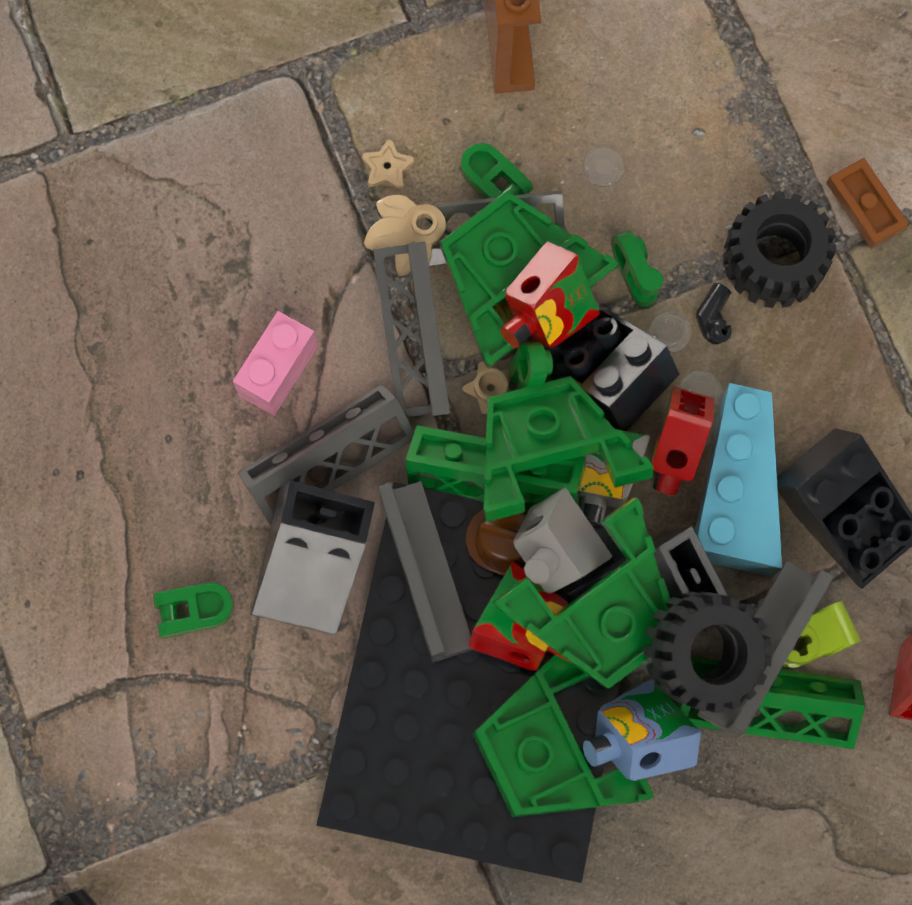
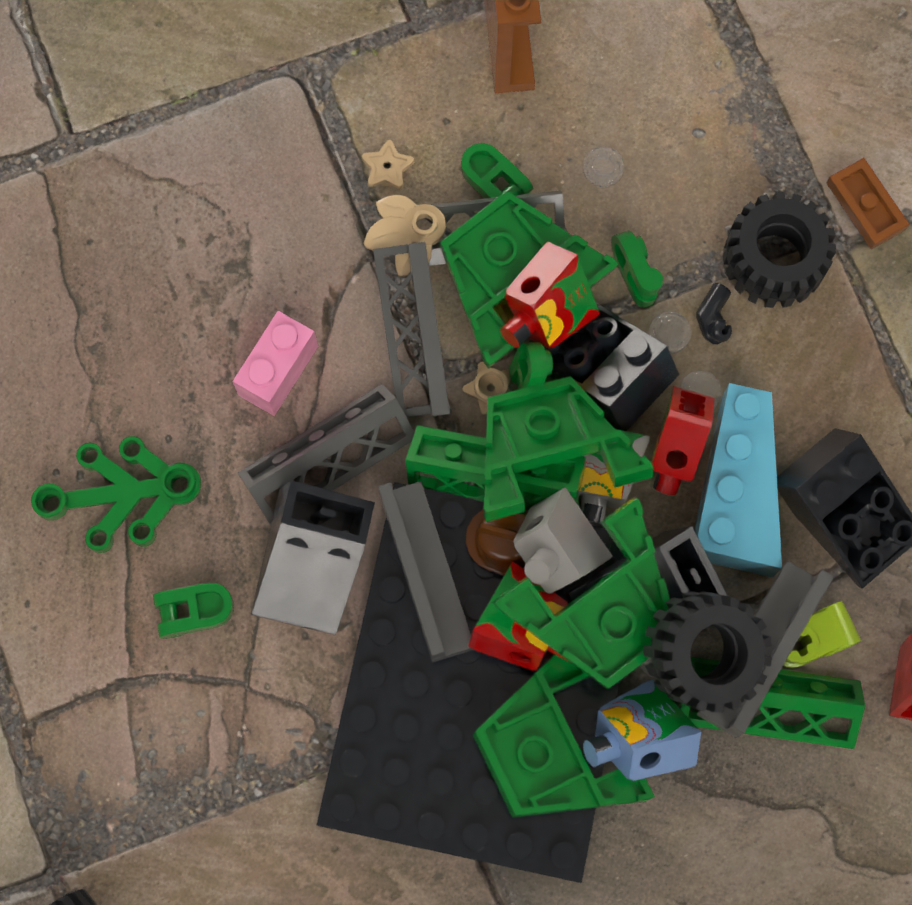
(124, 493): none -> green plant

